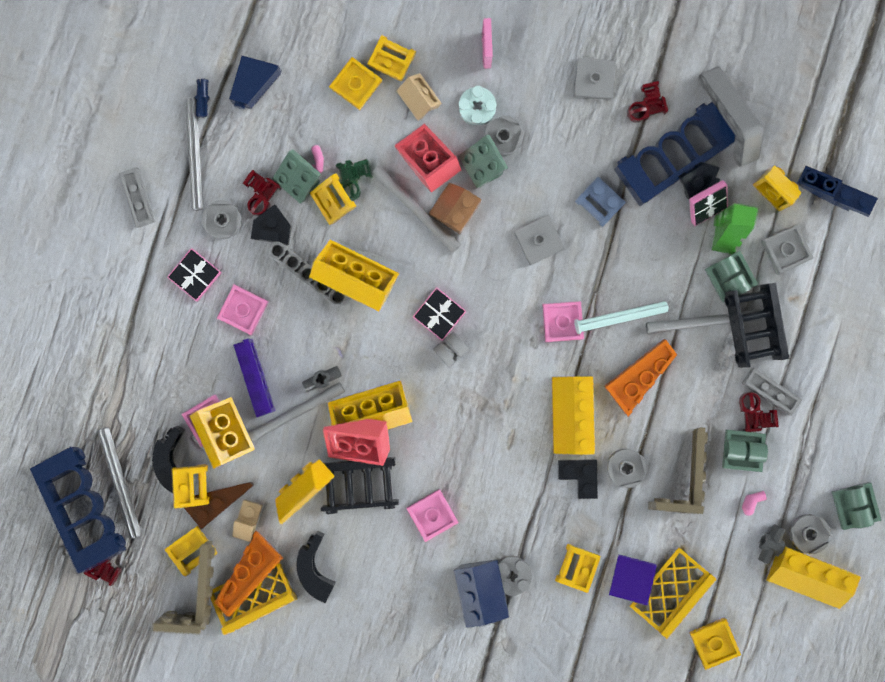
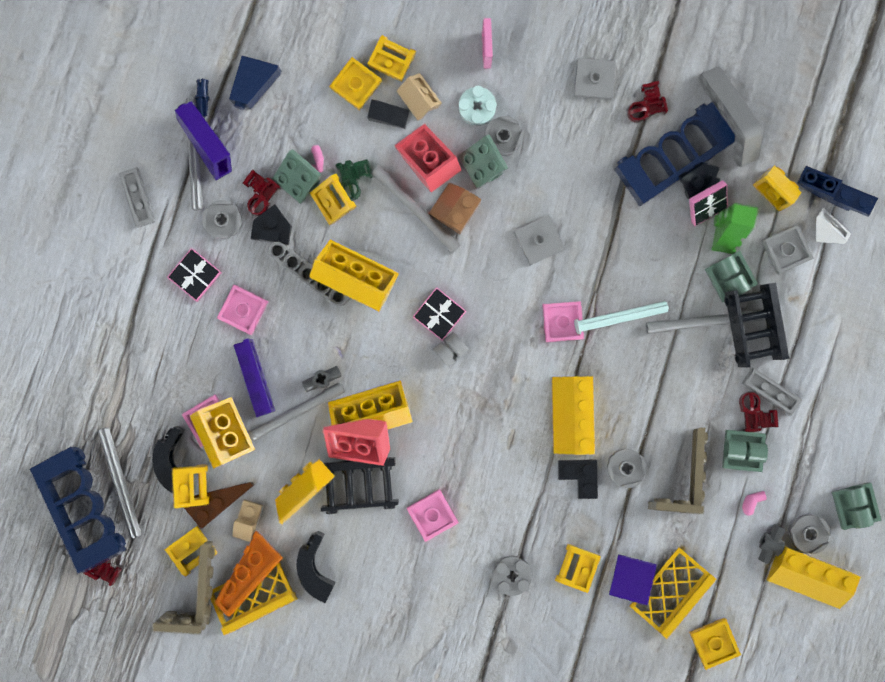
(204, 140): none -> dark purple slope
(387, 114): none -> black slope
(481, 593): dark blue slope -> none
(604, 197): sand blue plate -> none
(636, 380): orange wing -> none
(829, 229): none -> white slope

